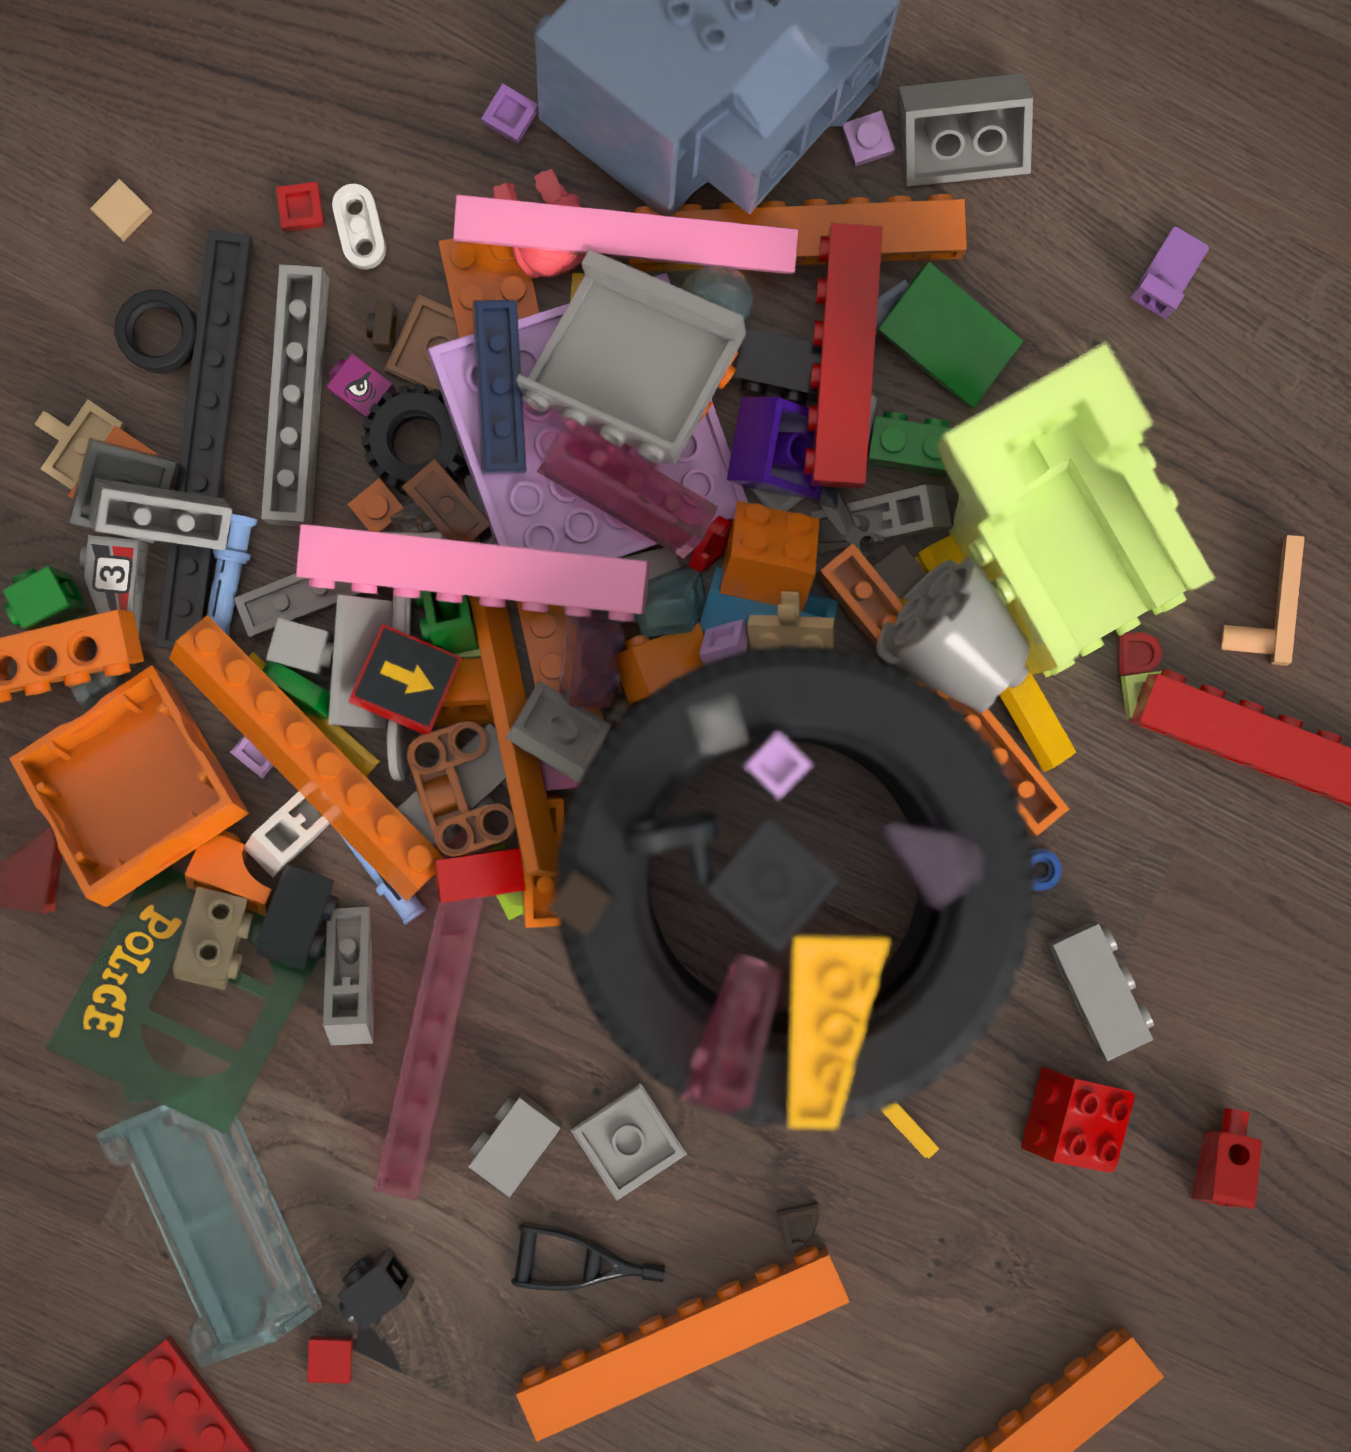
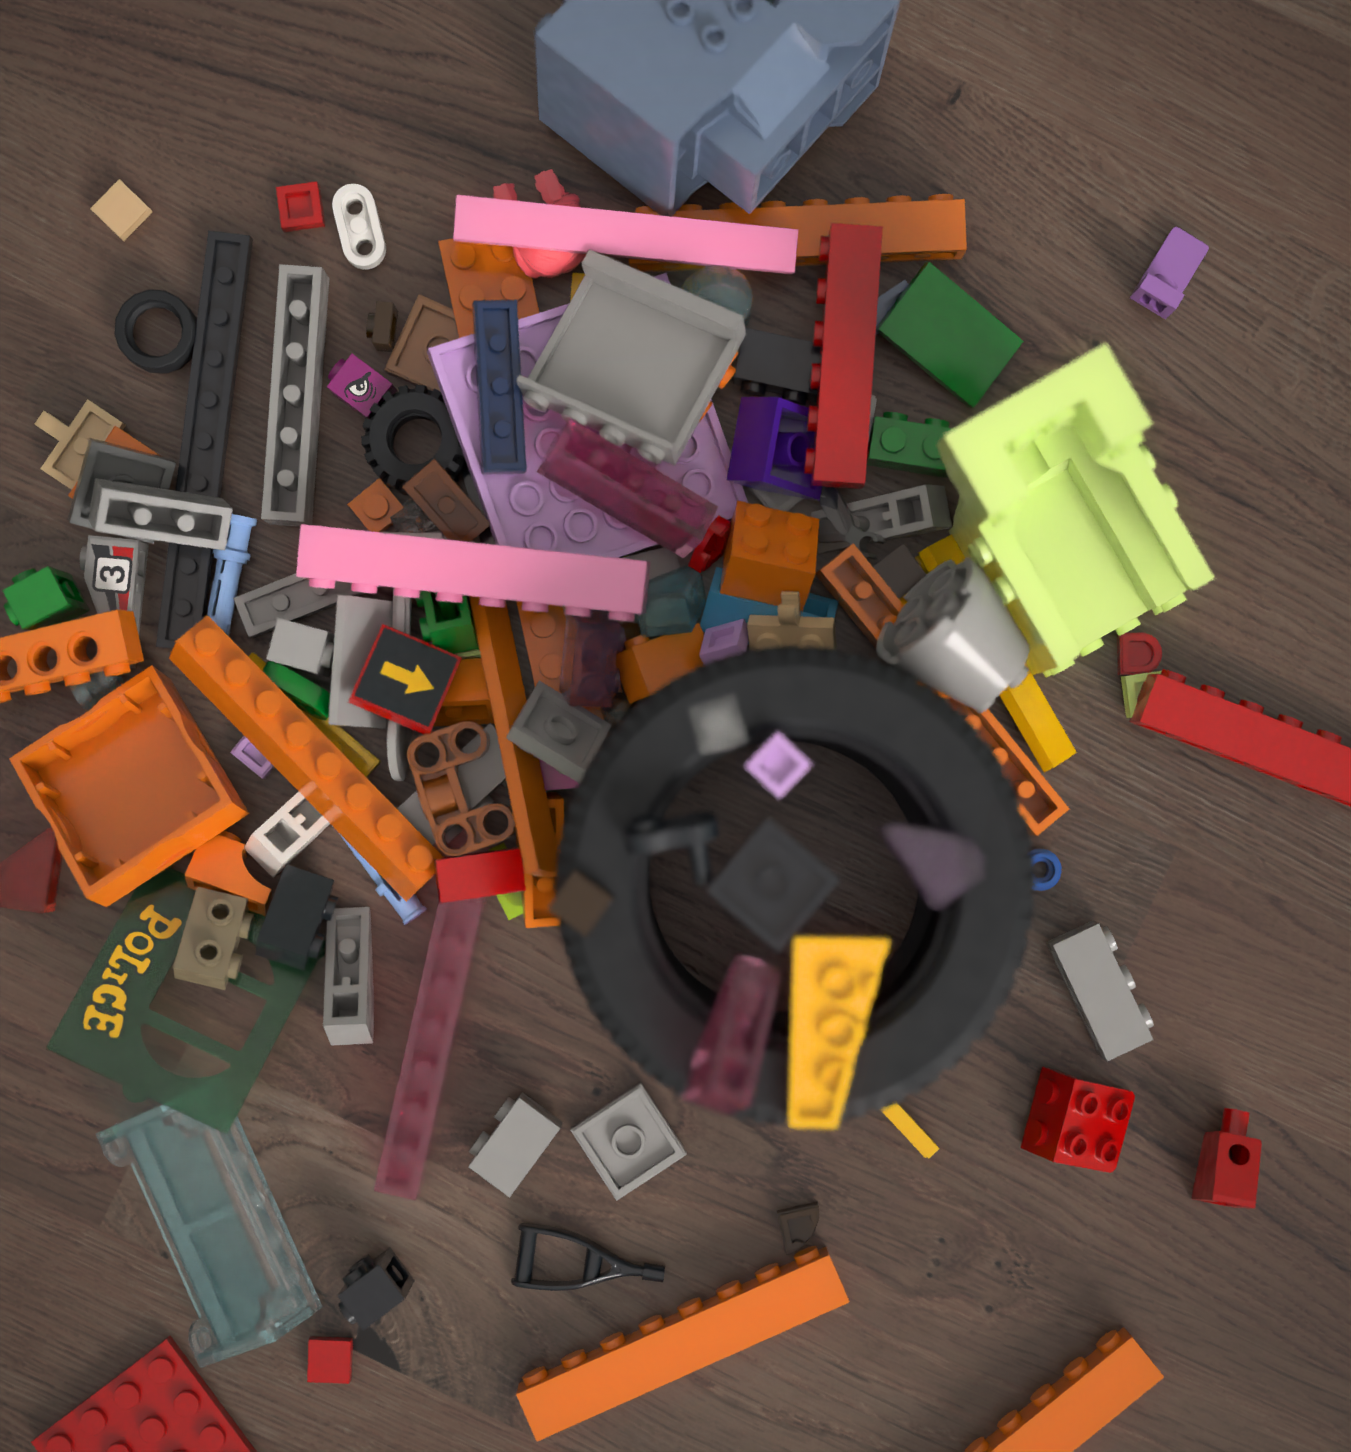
(510, 113): medium lavender plate -> none
(868, 138): lavender plate -> none
(966, 129): light grey slope -> none
(1280, 639): light nougat piece -> none

